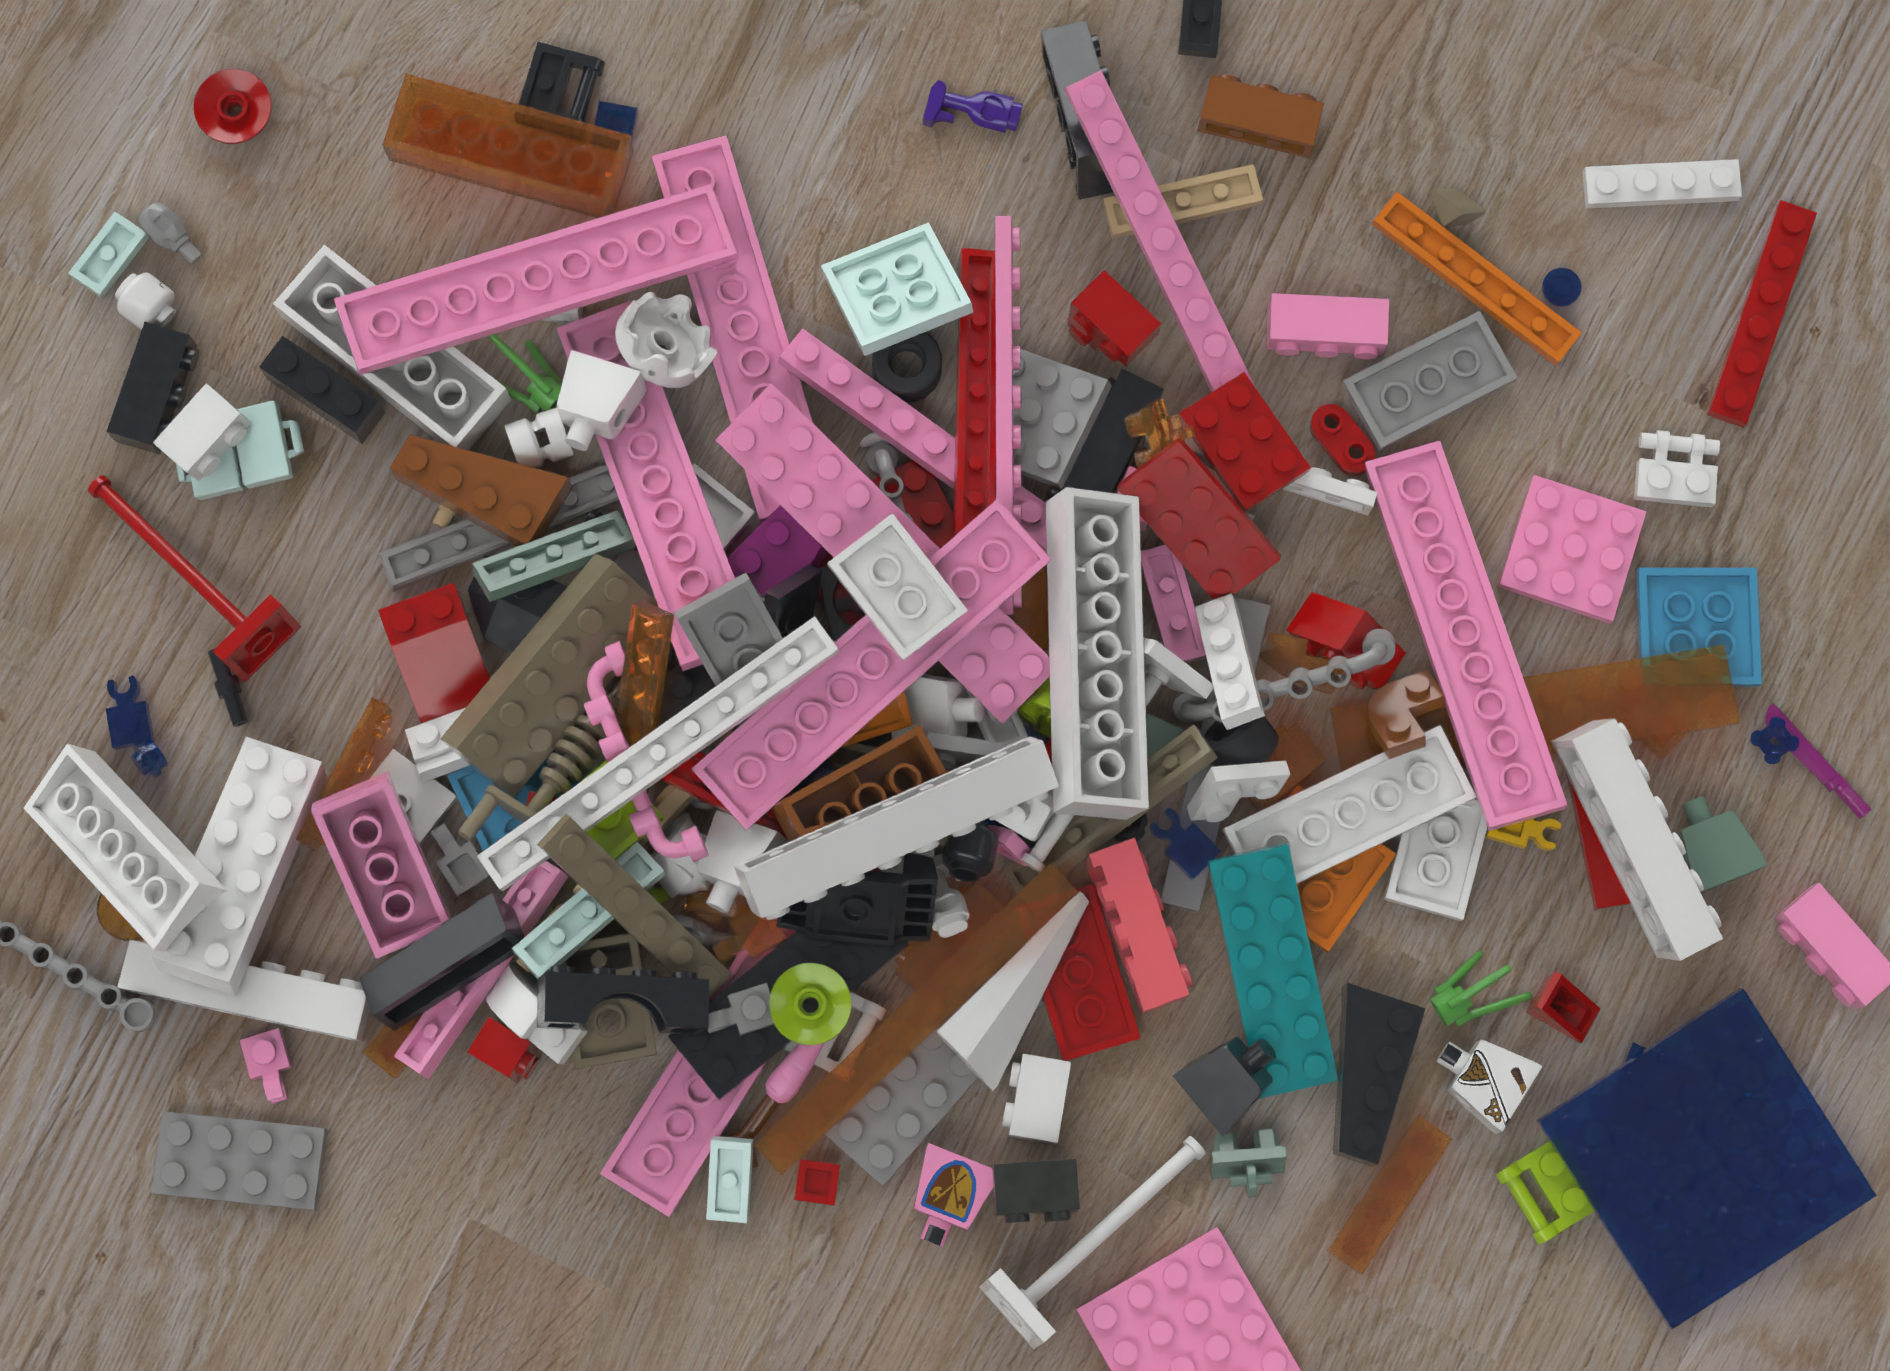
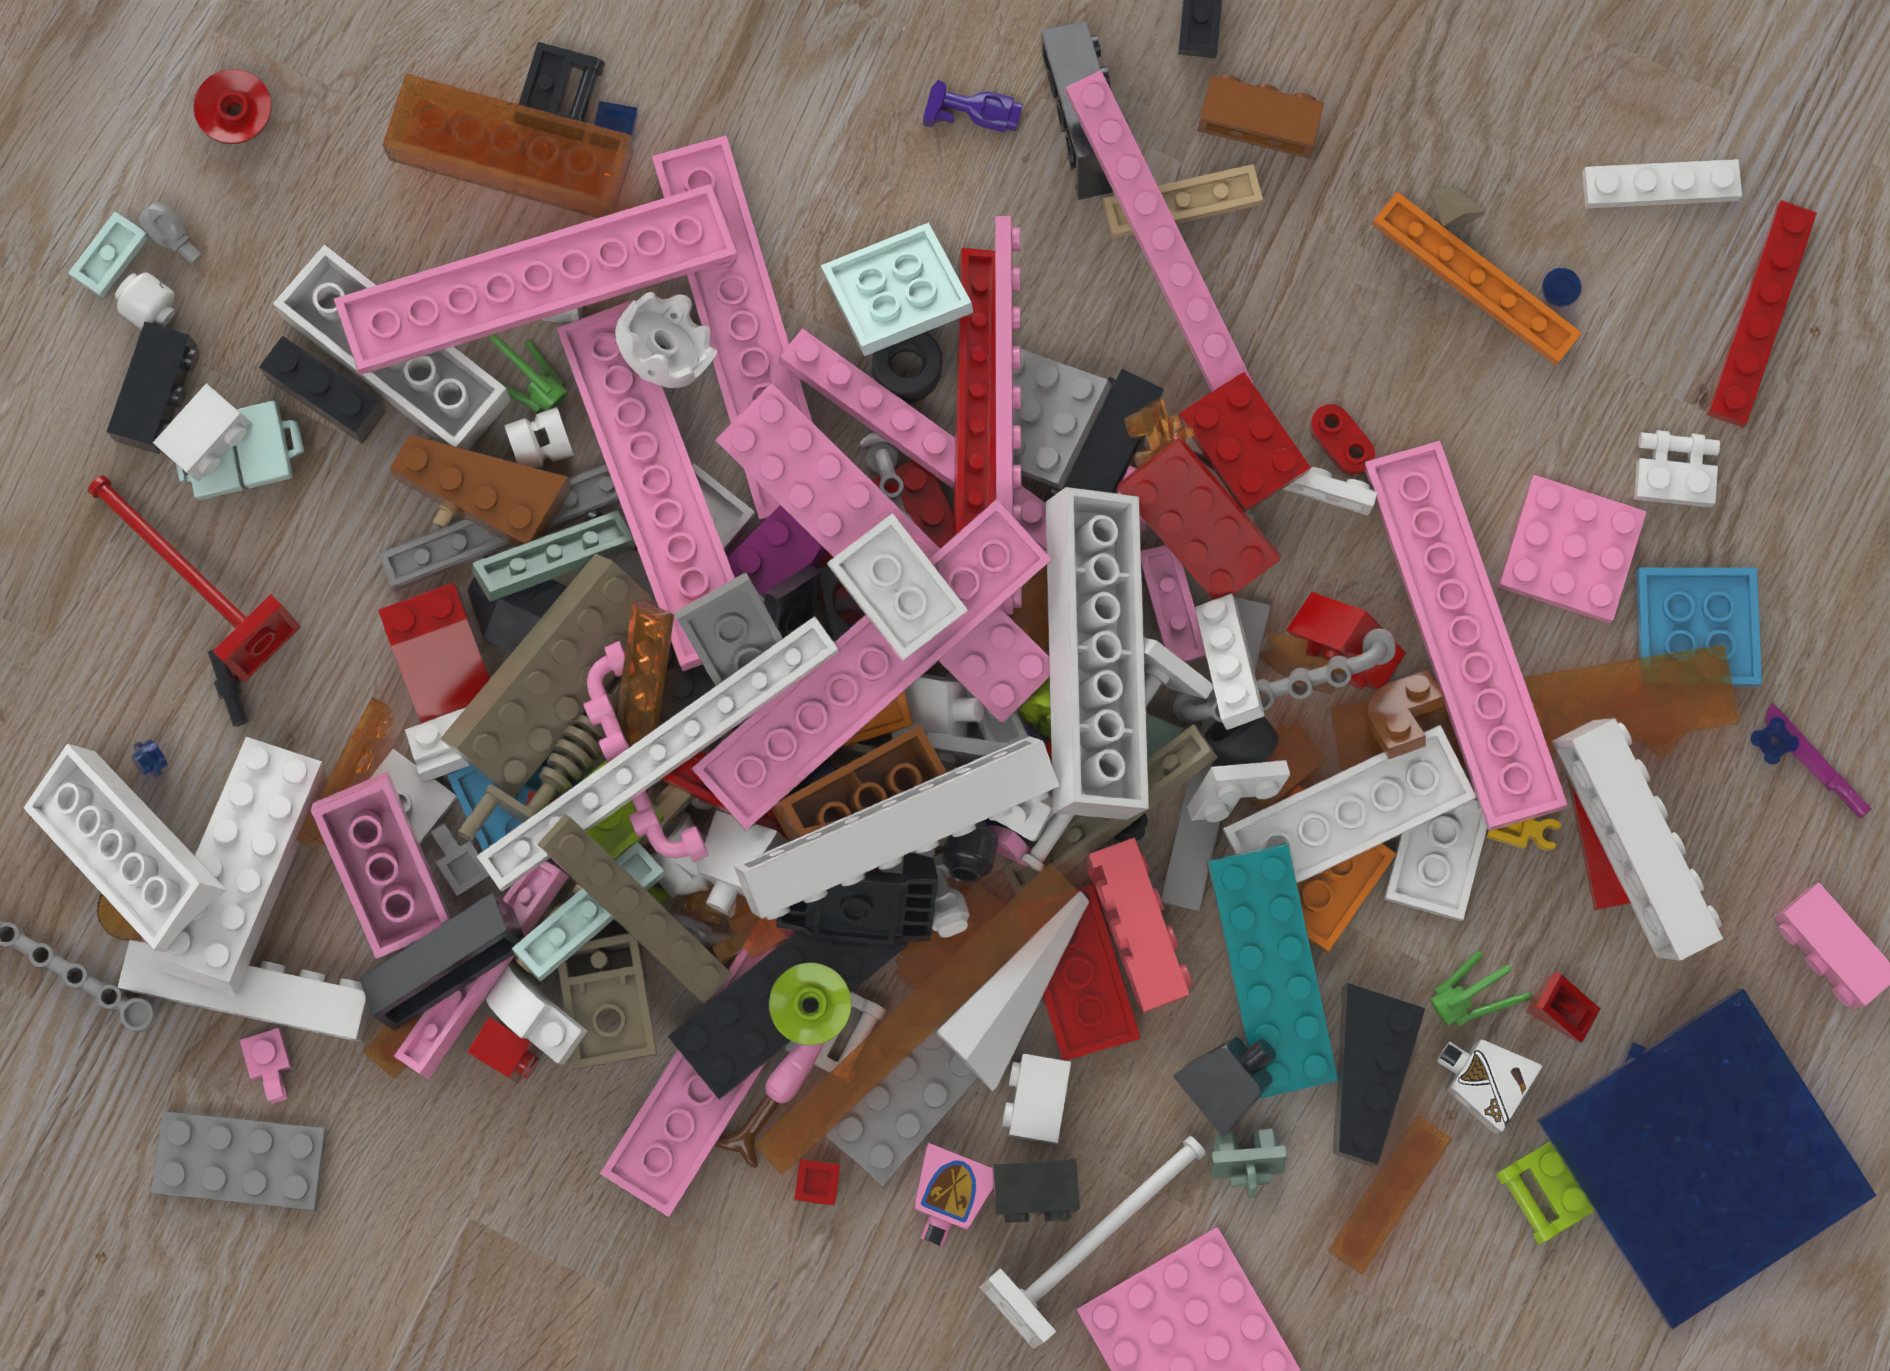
(128, 720): clear blue plate -> none
(597, 398): white torso -> none
(675, 1002): black arch -> none
(729, 1179): light aqua plate -> none
(747, 1010): light grey plate -> none
(1111, 320): red brick -> none
(1188, 848): clear blue plate -> none
(1327, 325): bright pink brick -> none
(1429, 381): light grey plate -> none
(1718, 845): sand green torso -> none

